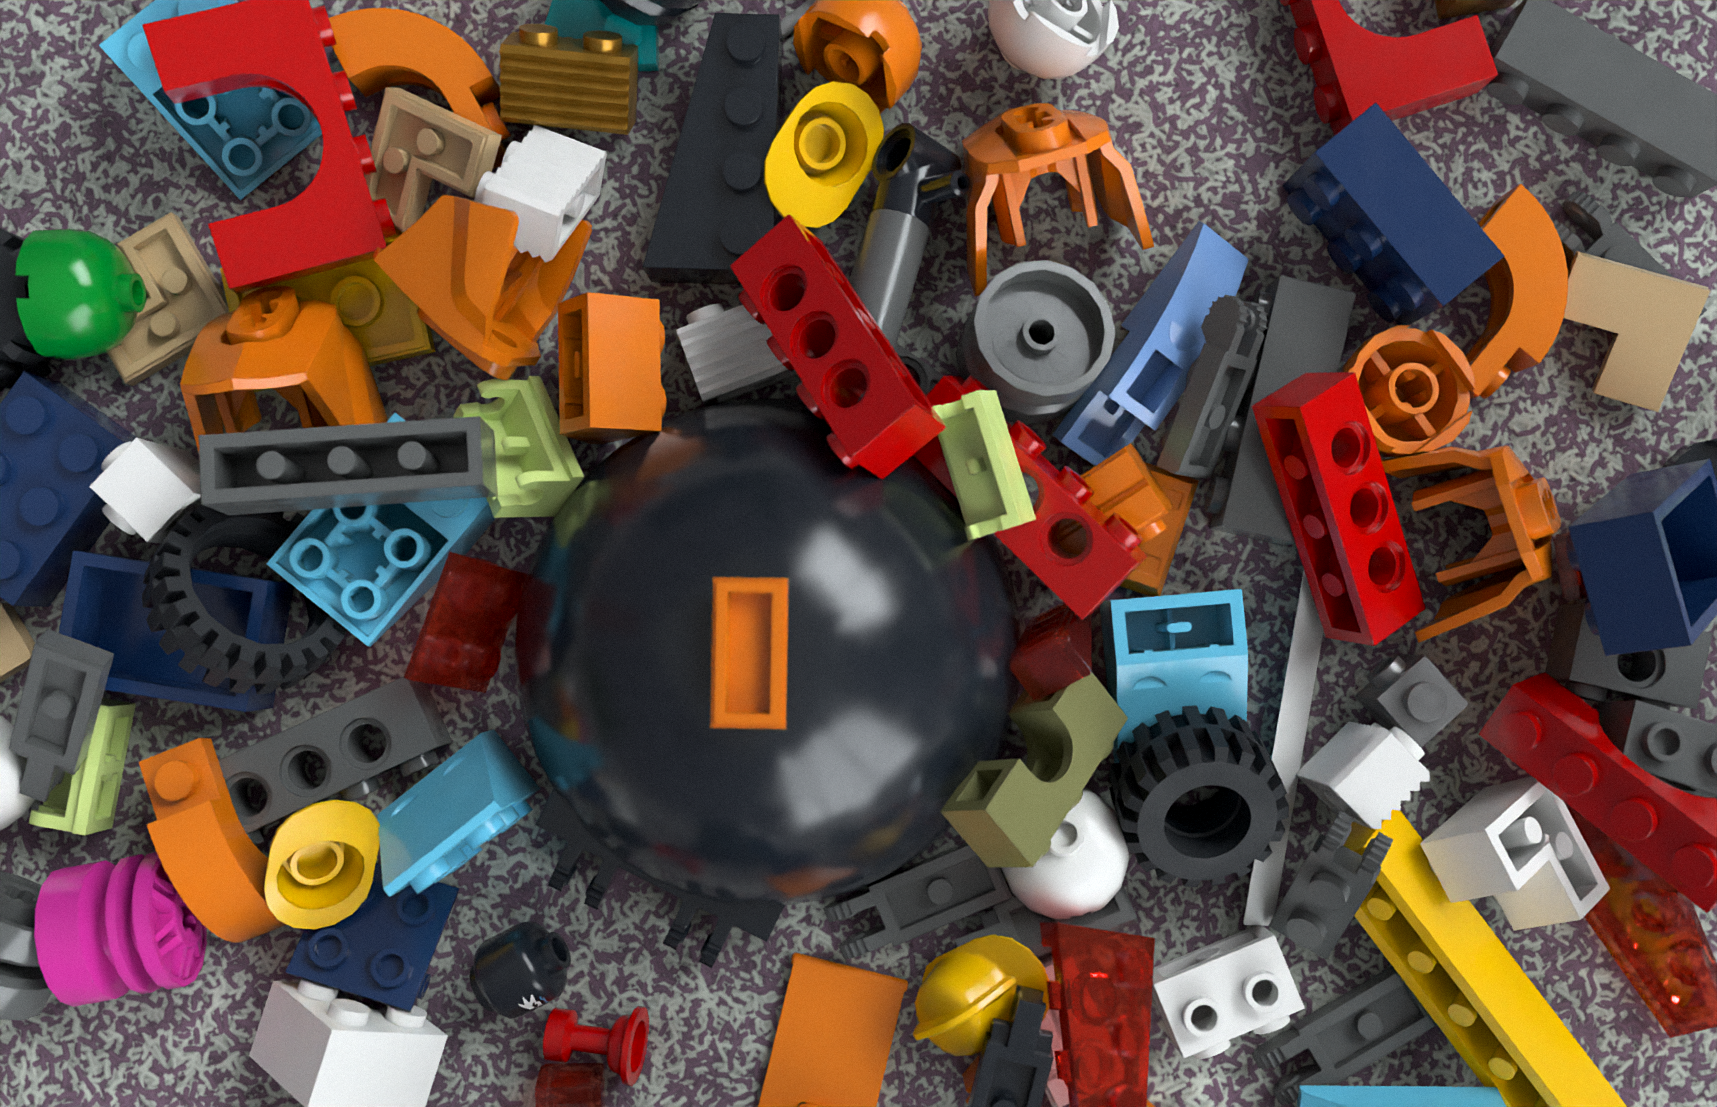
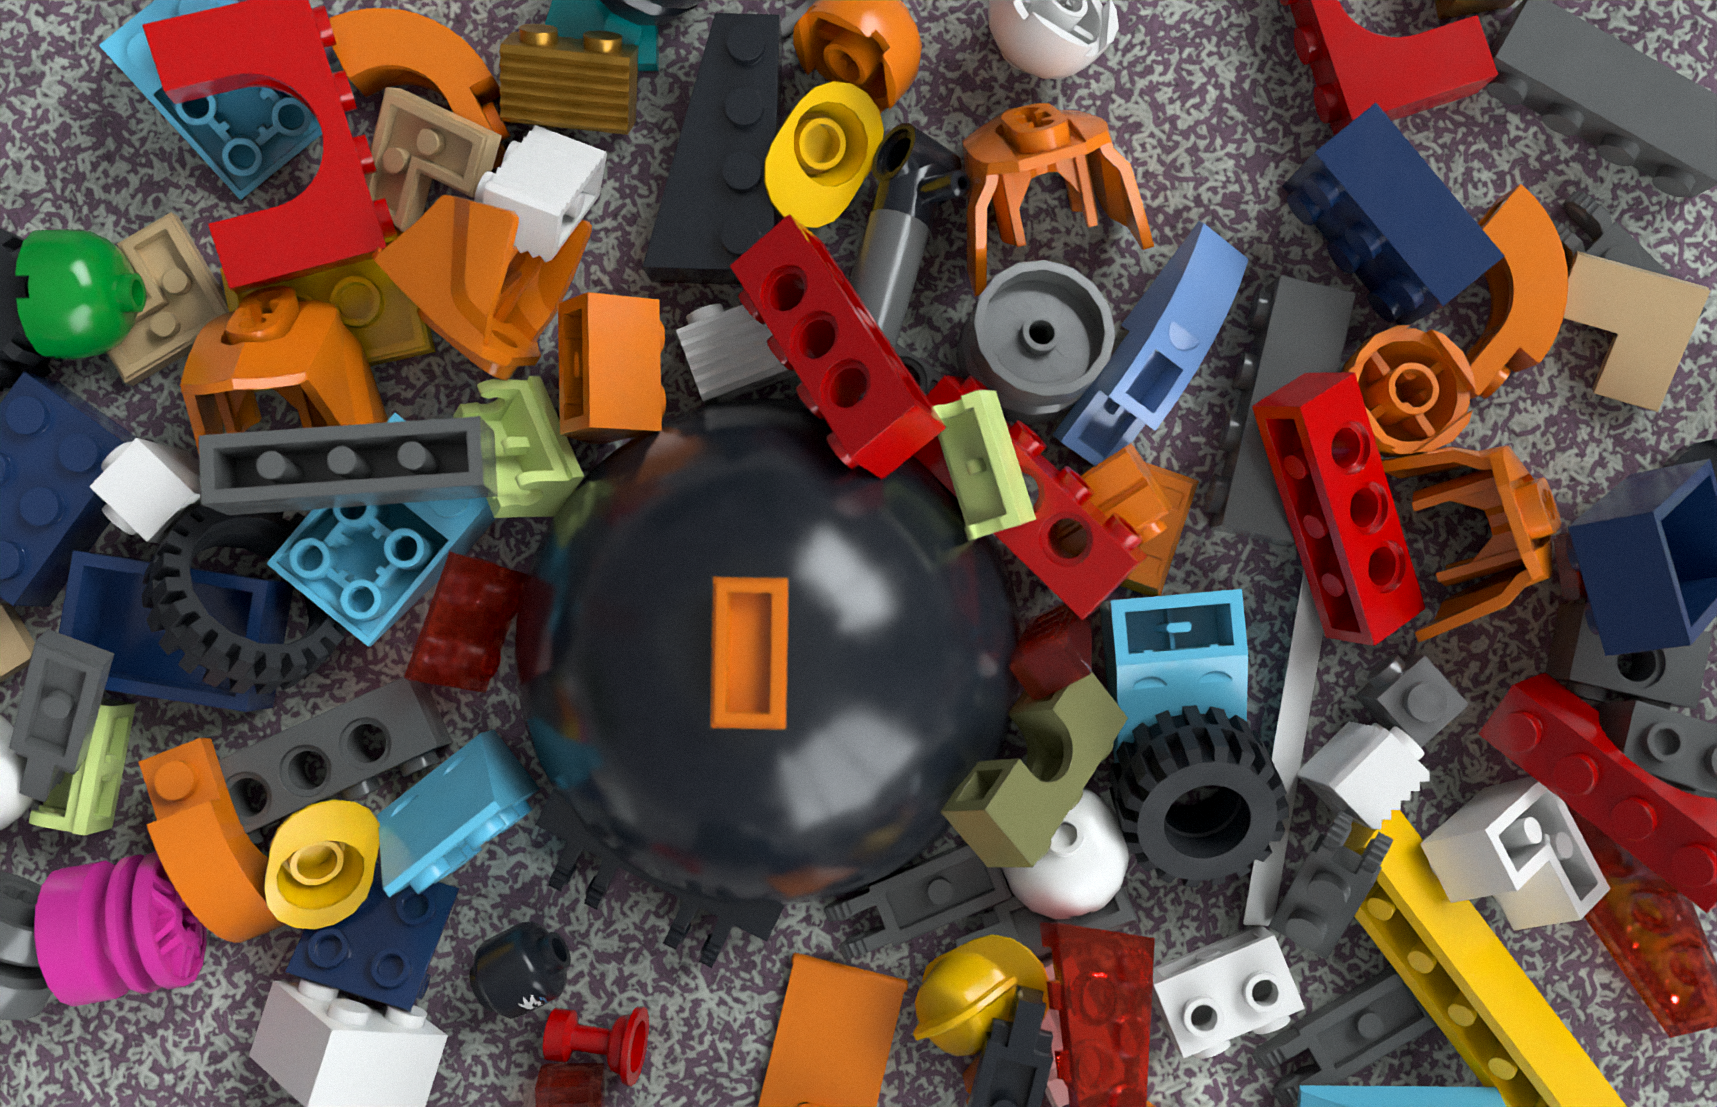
(1214, 387): dark grey hinge -> none

